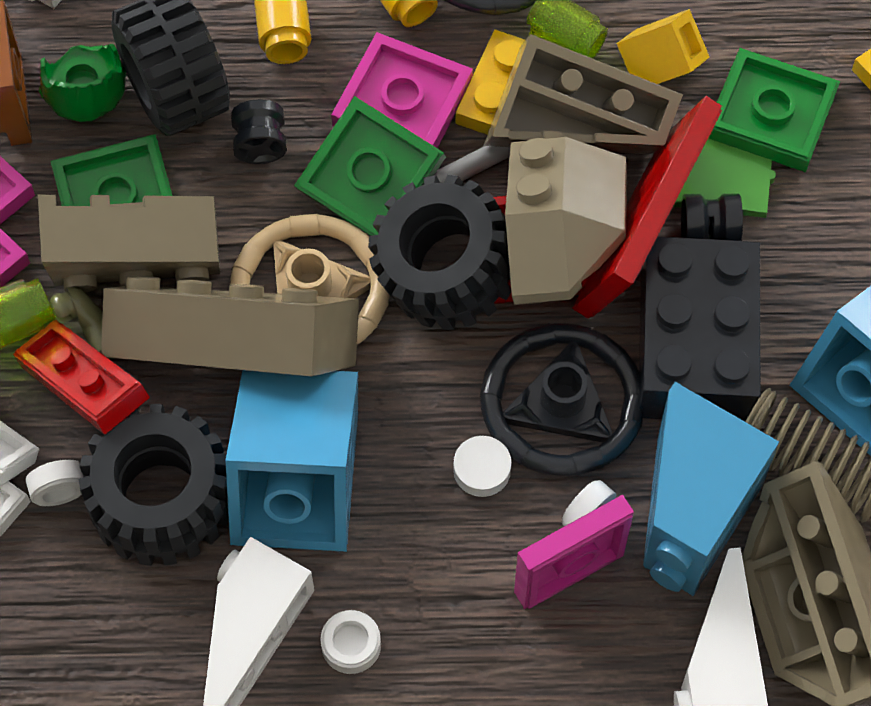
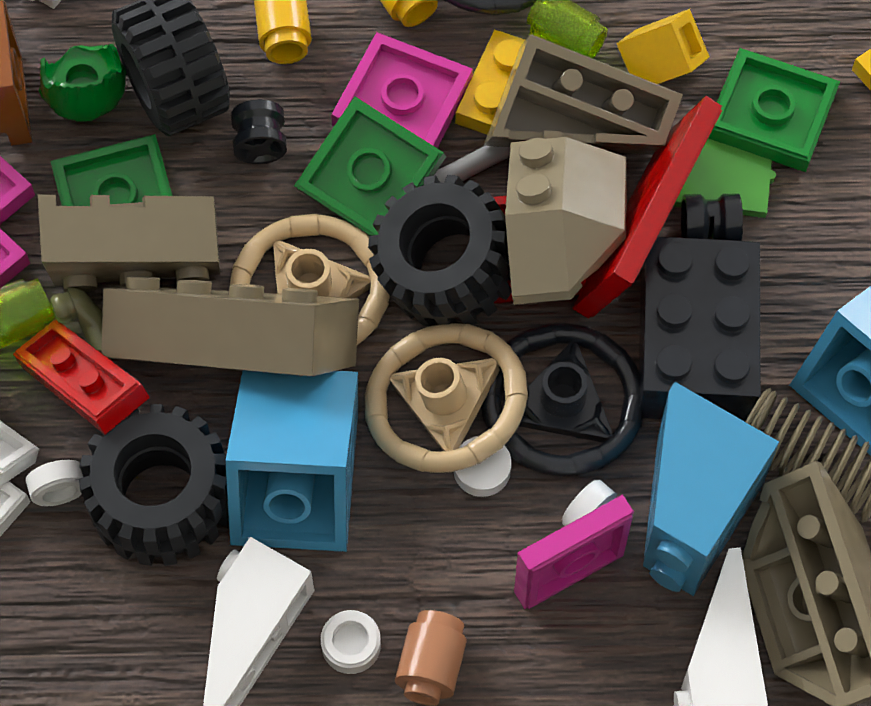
(431, 657): none -> nougat brick
(446, 397): none -> tan piece

